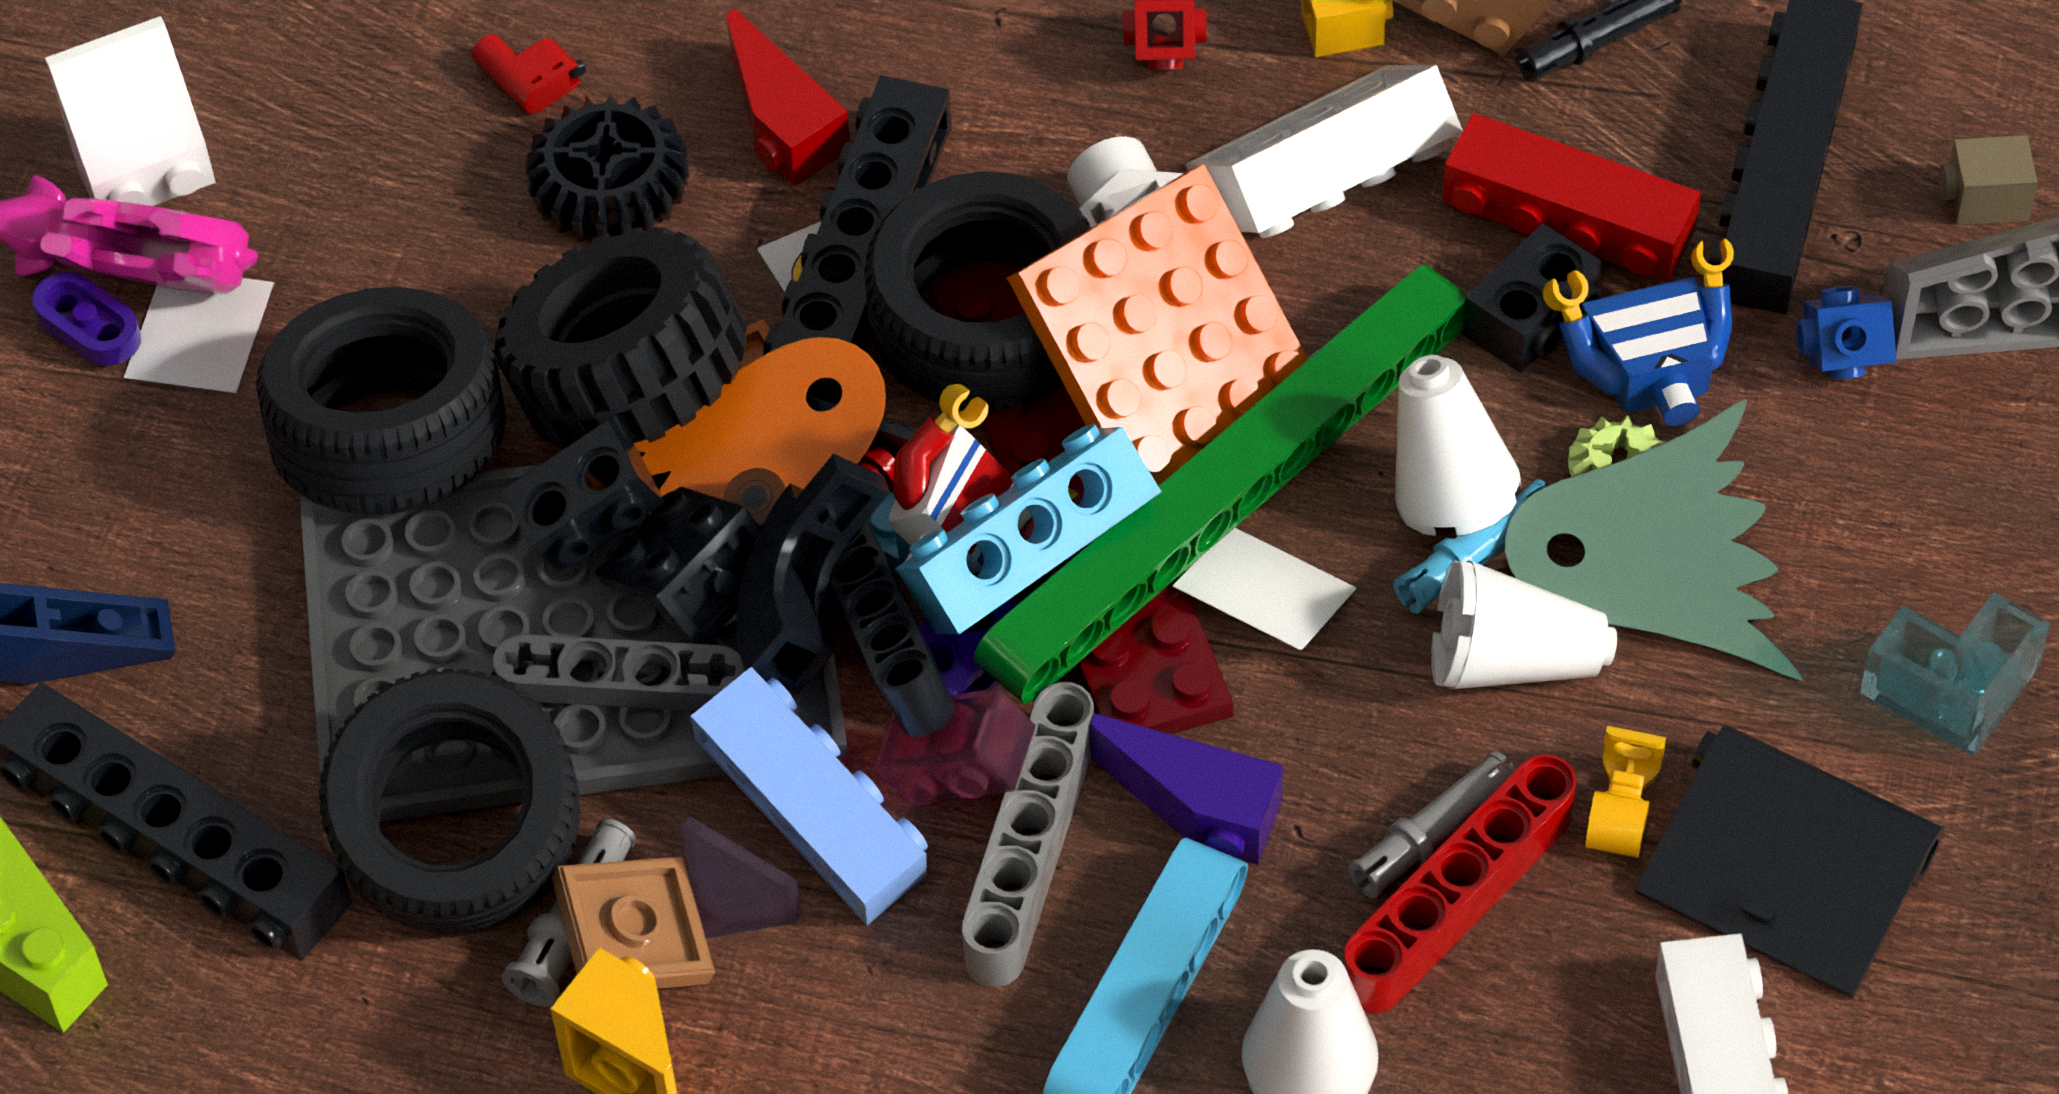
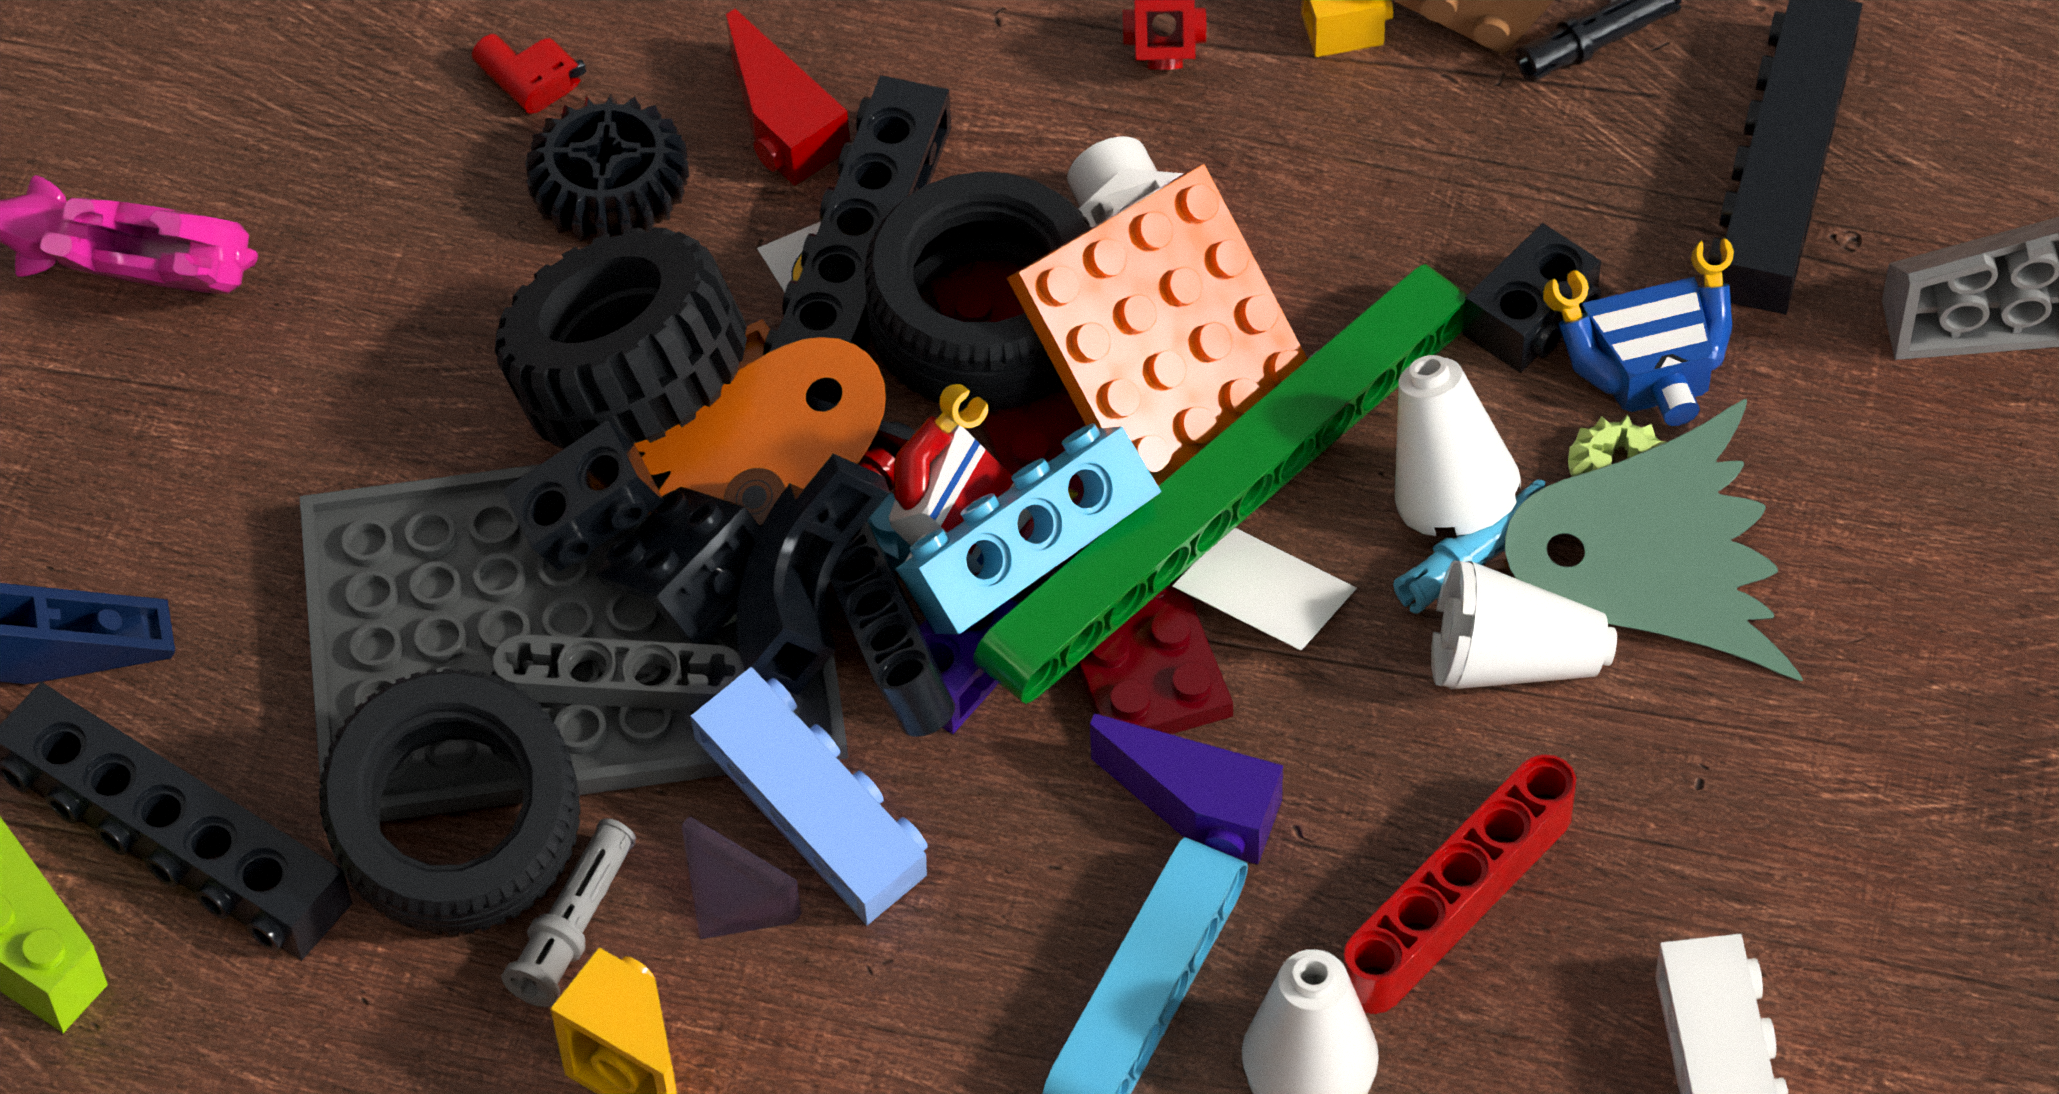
(91, 323): dark purple plate -> none
(131, 117): white slope -> none
(199, 336): white sticker -> none
(386, 456): black tyre -> none
(635, 912): medium nougat tile -> none
(967, 758): clear pink brick -> none
(1028, 859): light grey beam -> none
(1332, 146): white slope -> none
(1414, 839): light grey pin -> none
(1584, 197): red brick -> none
(1620, 813): yellow leg -> none
(1789, 844): black door -> none
(1866, 328): blue brick -> none
(1953, 681): clear light blue brick -> none
(1990, 180): dark tan brick -> none

